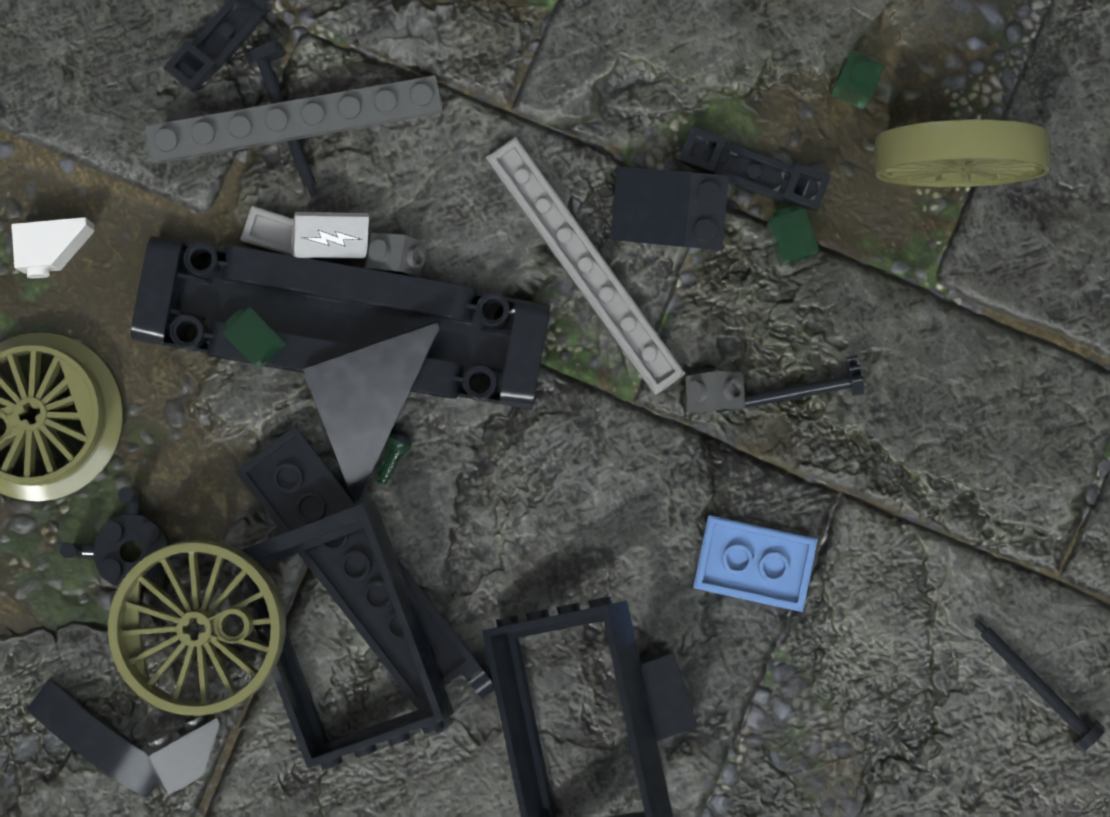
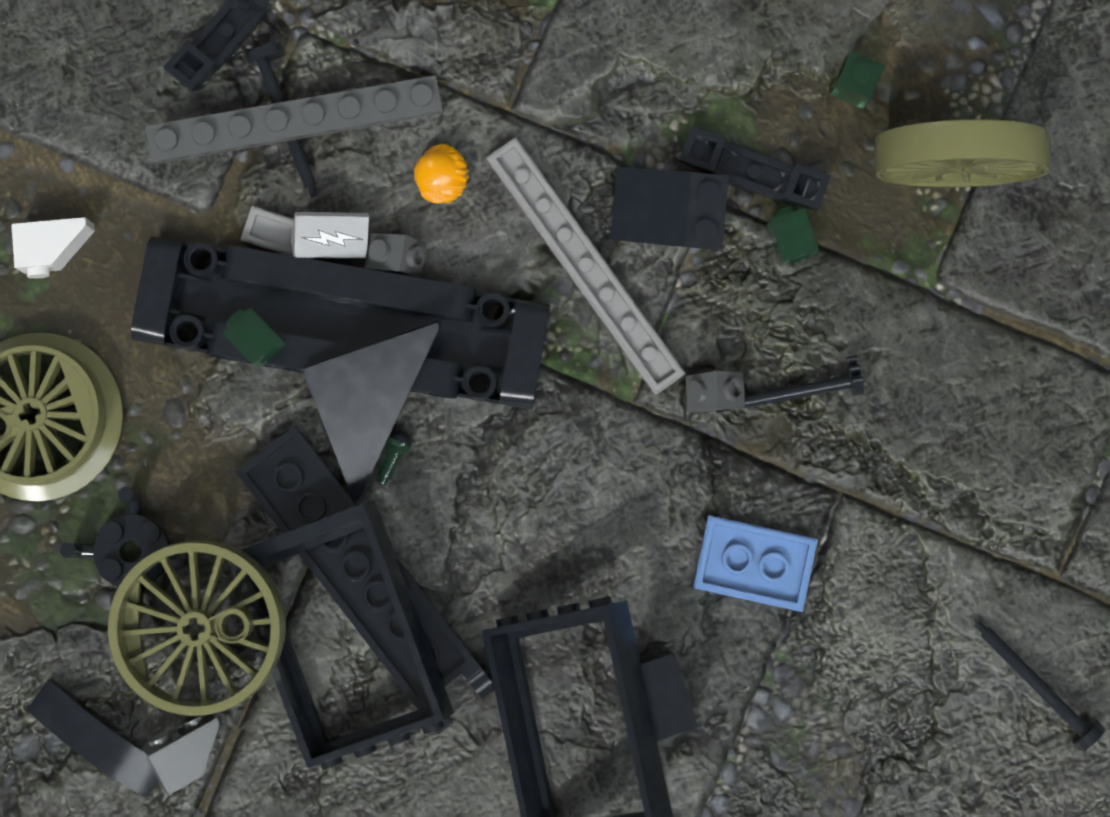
(441, 174): none -> light orange hair

